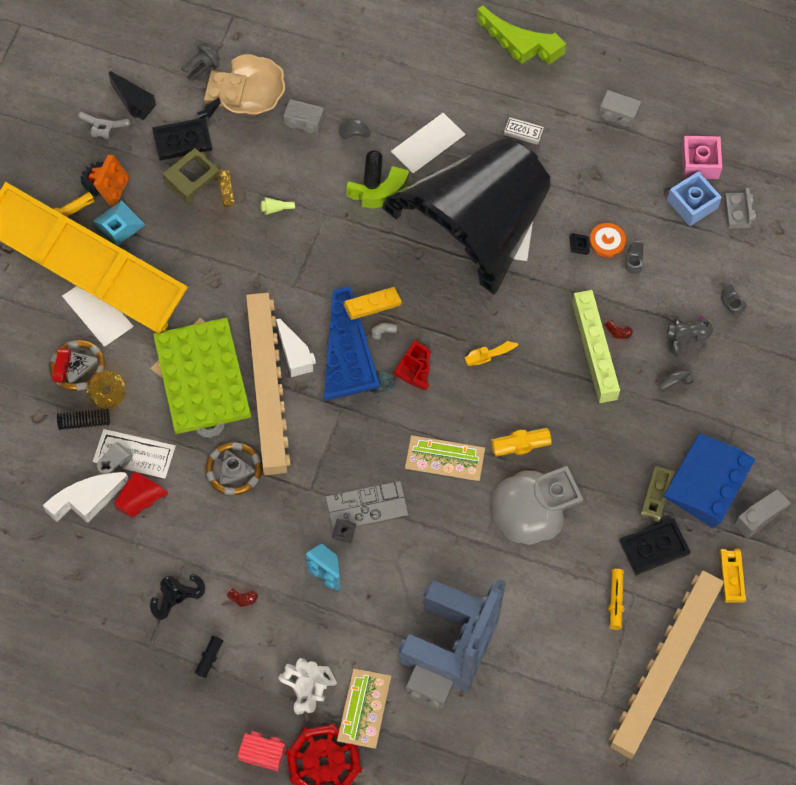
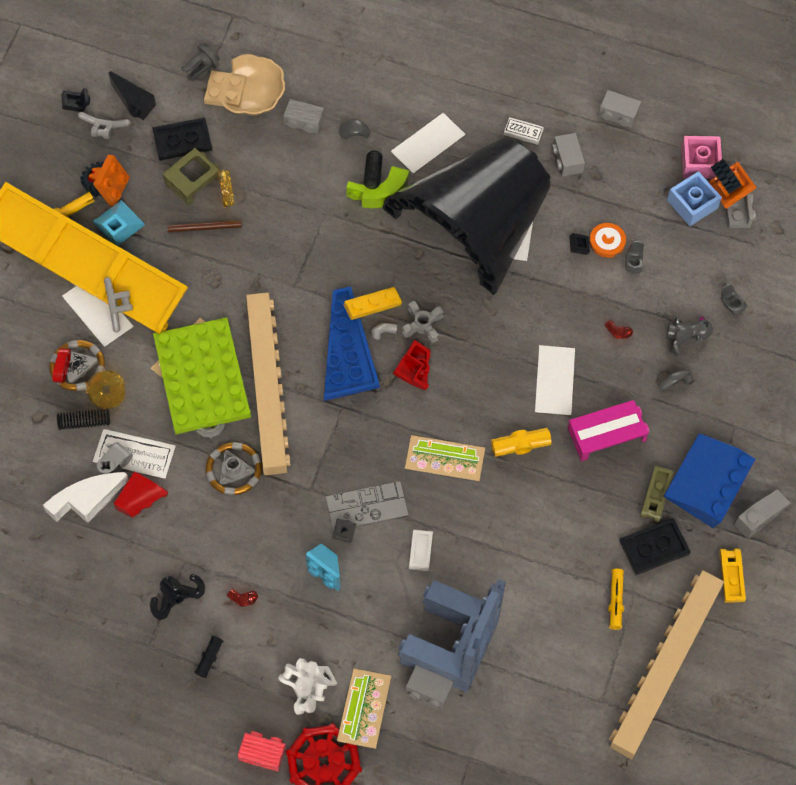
(75, 101): none -> black bracket
(113, 306): none -> light grey piece
(204, 226): none -> reddish brown bar
(209, 109): black bar -> none
(271, 206): yellowish green cone -> none
(296, 351): white slope -> none
(383, 377): clear light blue piece -> none
(420, 550): none -> white tile
(435, 315): none -> light grey pin
(482, 354): yellow piece -> none
(521, 42): lime arch -> none
(533, 504): light grey animal -> none
(555, 380): none -> white sticker
(568, 154): none -> light grey brick
(595, 346): yellowish green brick -> none
(607, 428): none -> dark pink panel
(731, 182): none -> orange plate

